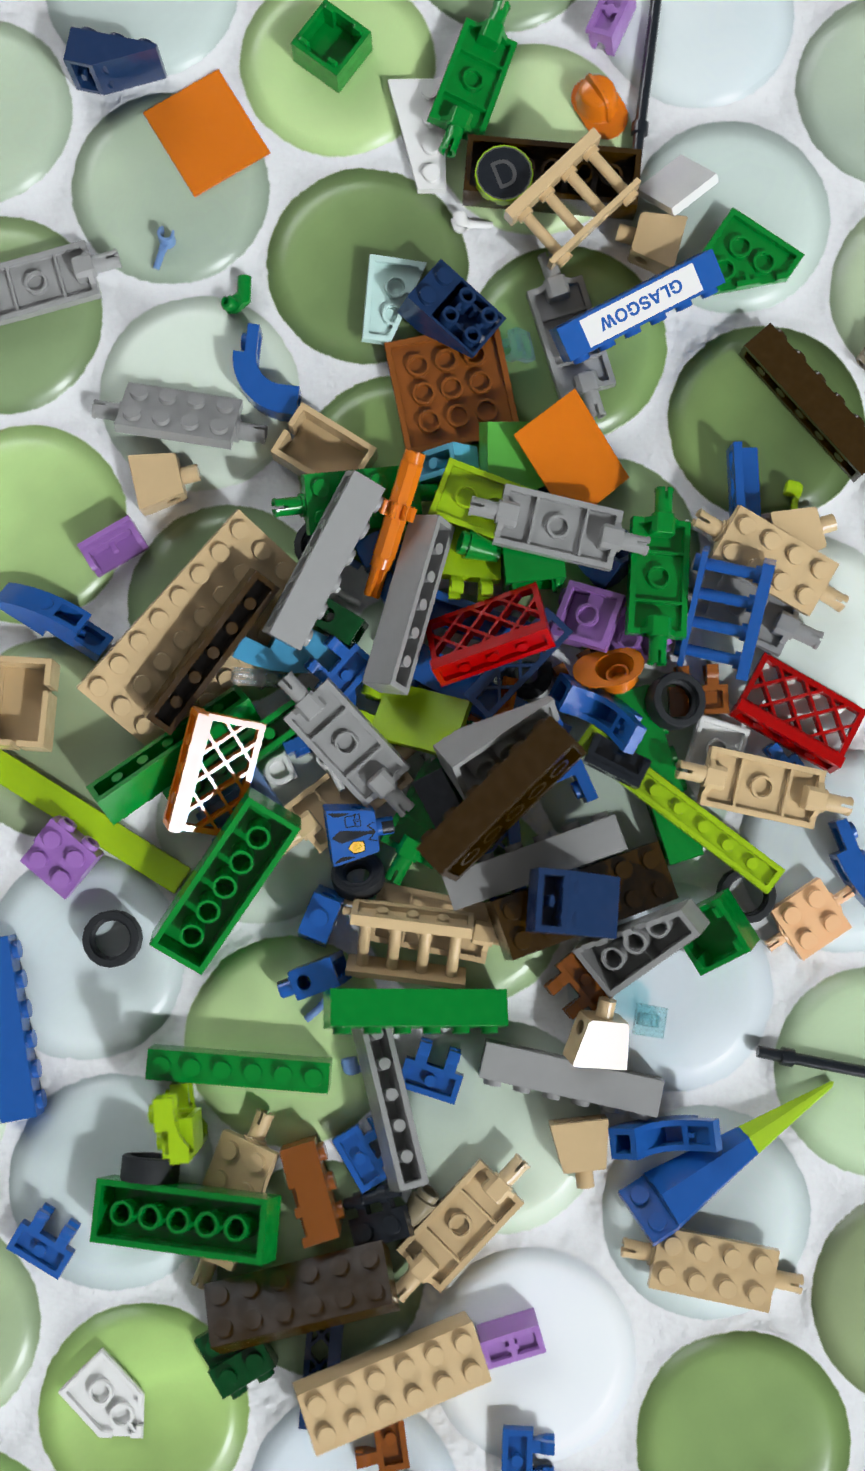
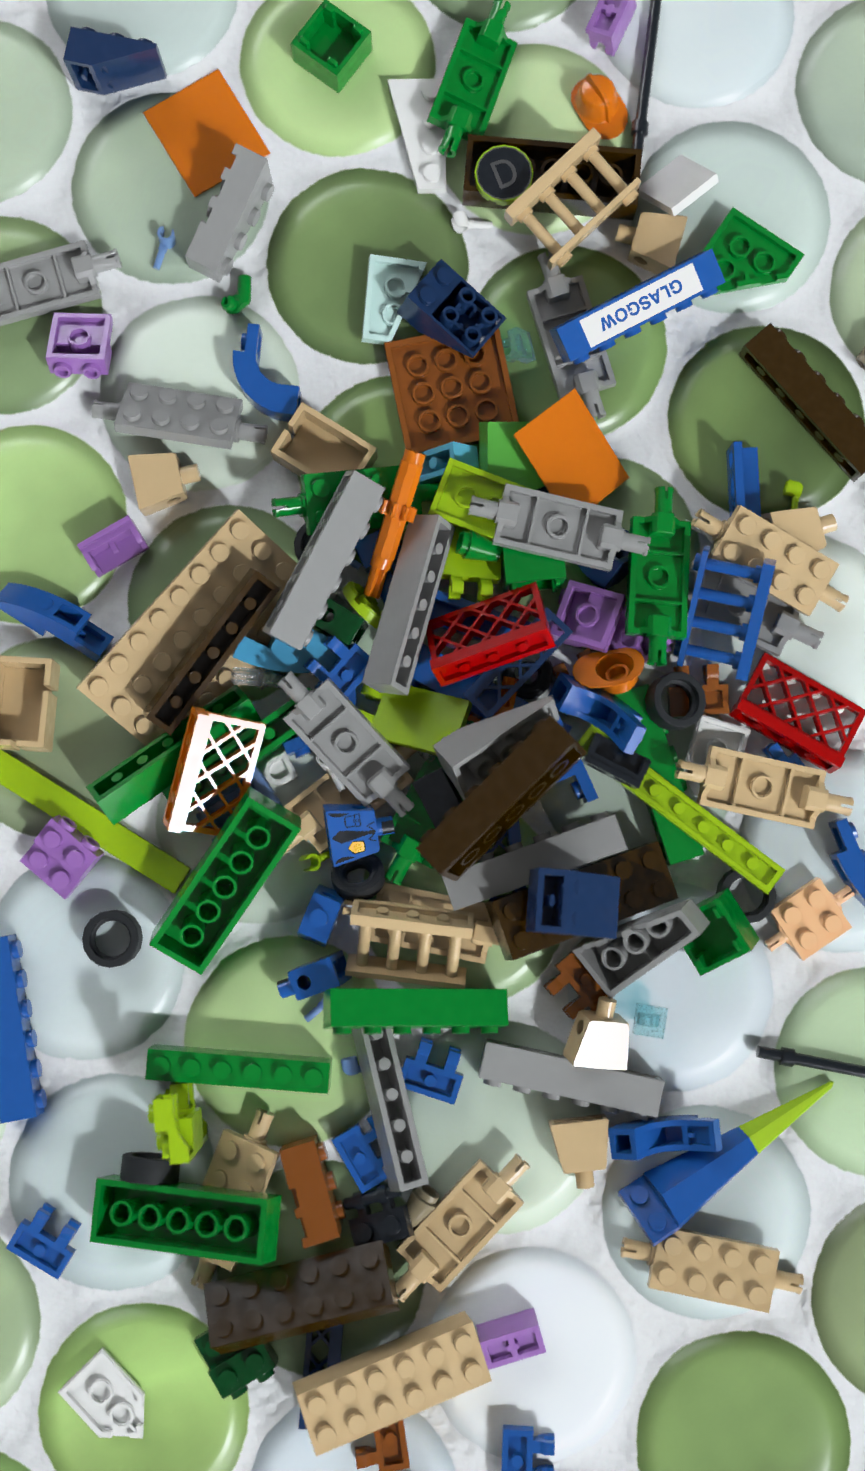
(79, 344): none -> medium lavender plate
(231, 214): none -> light grey wedge
(315, 860): none -> lime hand
(364, 605): none -> lime tile

